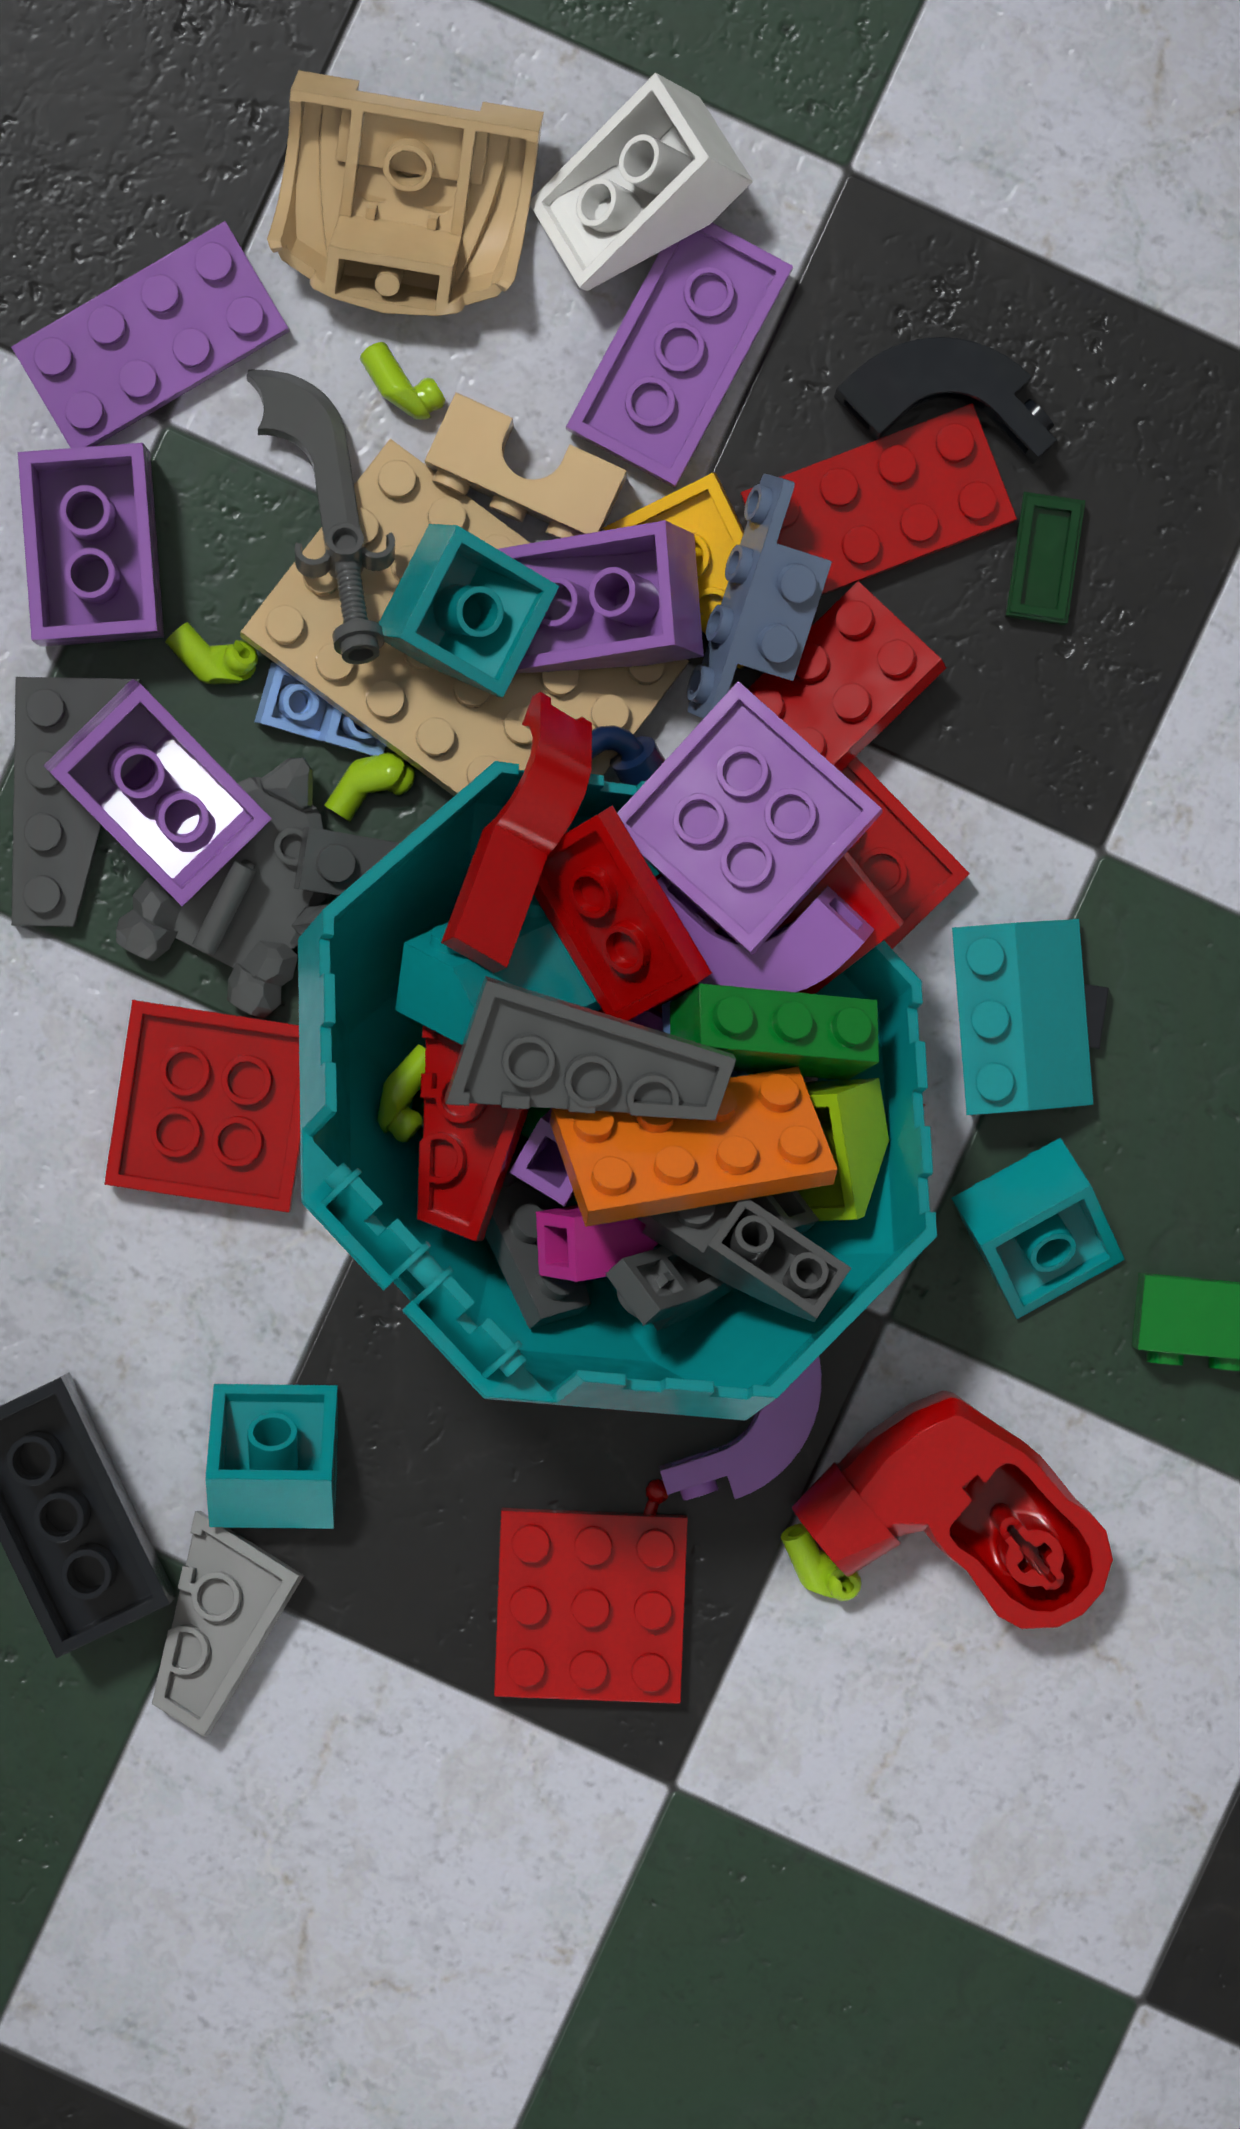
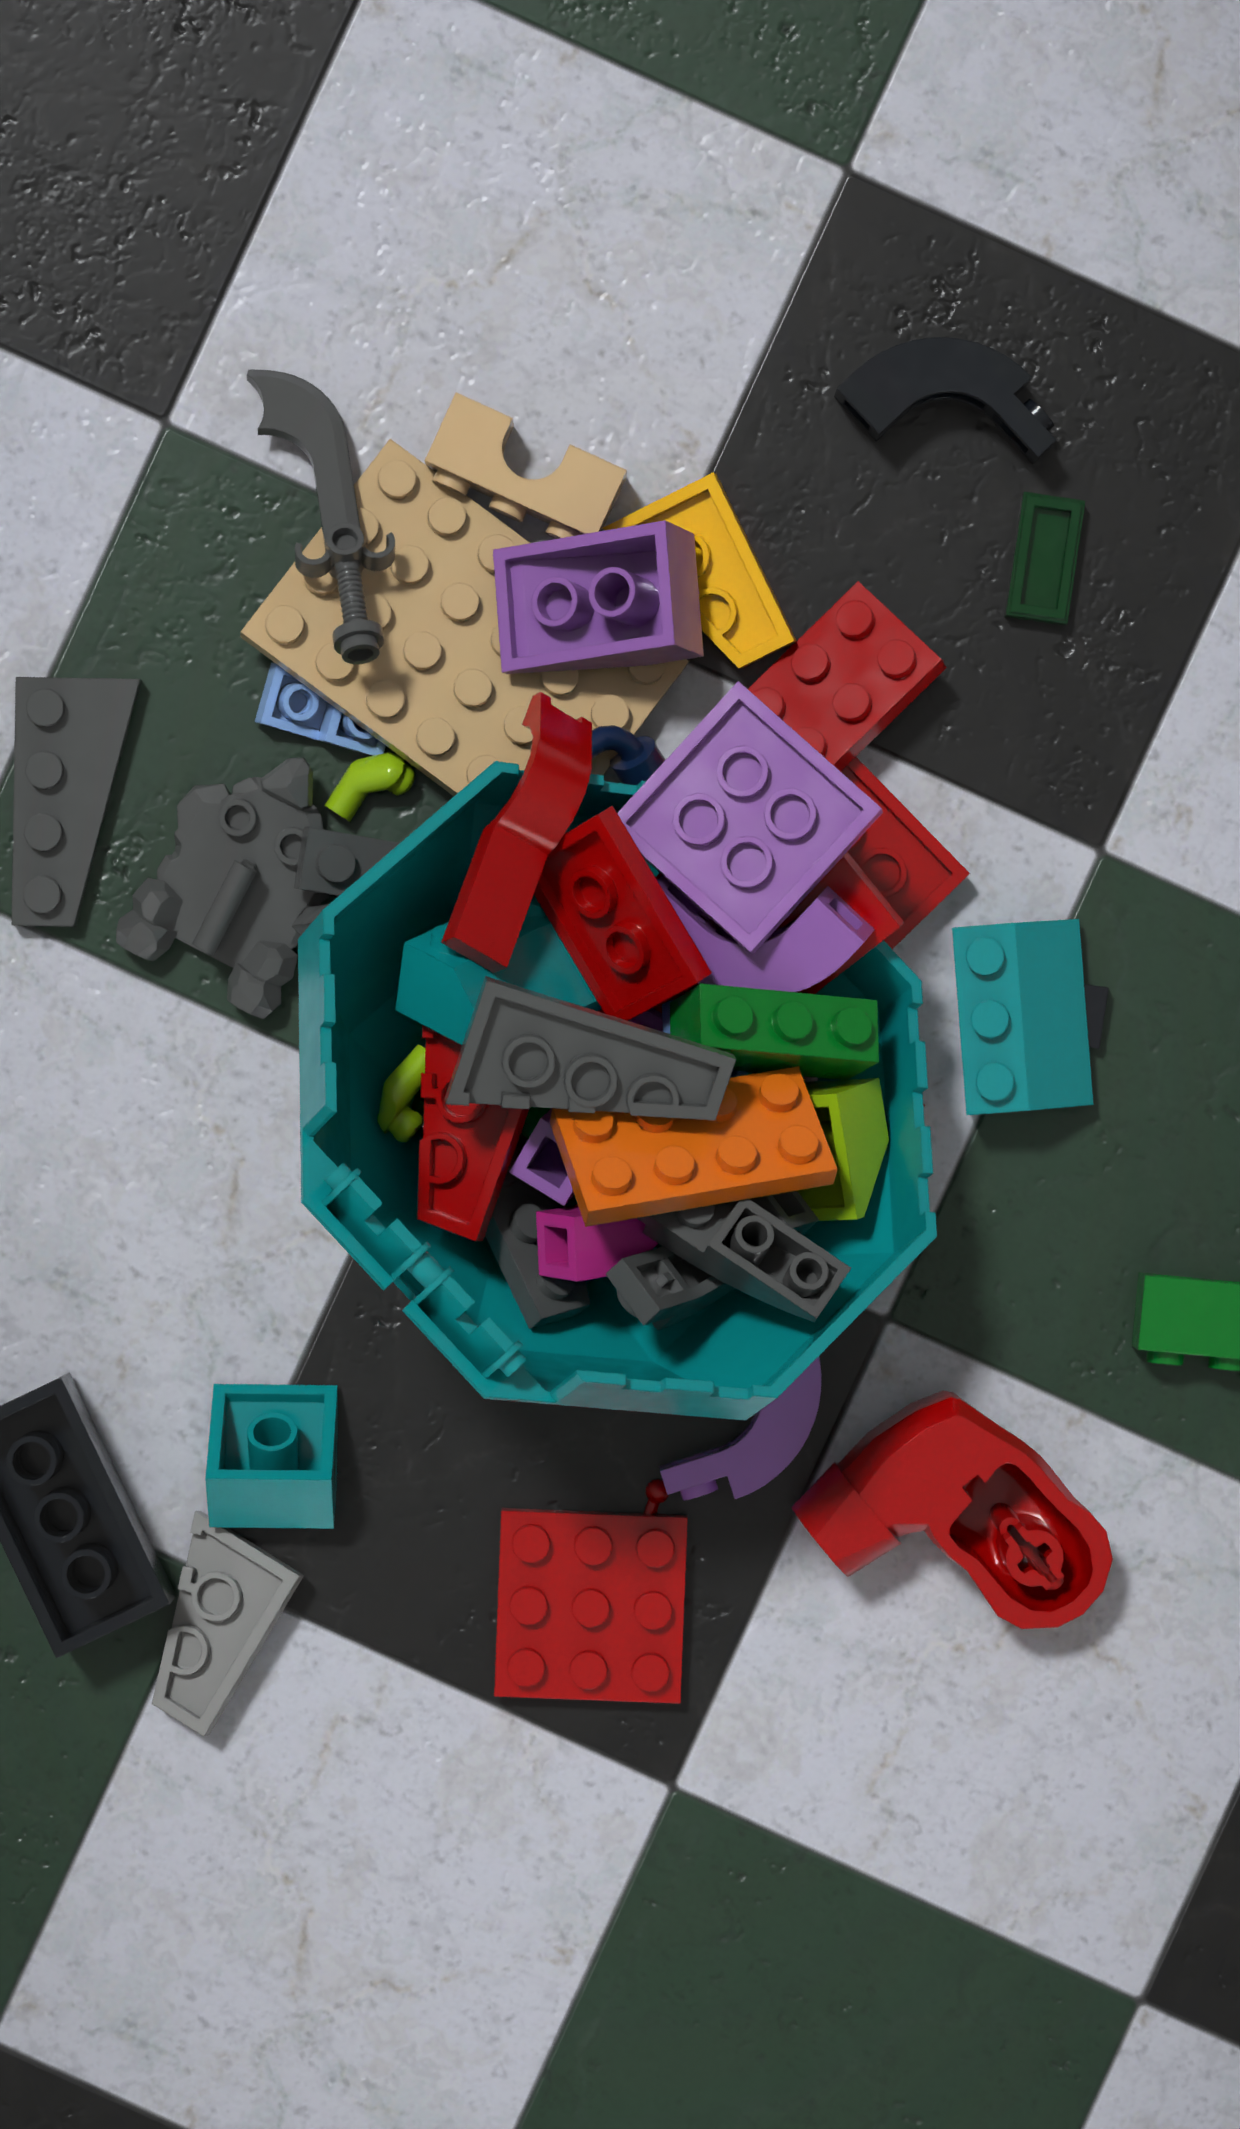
(90, 544): medium lavender brick -> none
(150, 338): medium lavender plate -> none
(157, 792): medium lavender slope -> none
(208, 1107): red plate -> none
(215, 662): lime arm -> none
(395, 385): lime arm -> none
(403, 197): tan piece -> none
(466, 609): teal slope -> none
(640, 184): white slope -> none
(679, 351): medium lavender plate -> none
(765, 603): sand blue bracket -> none
(815, 1567): lime arm -> none
(896, 499): red plate -> none
(1038, 1228): teal slope -> none

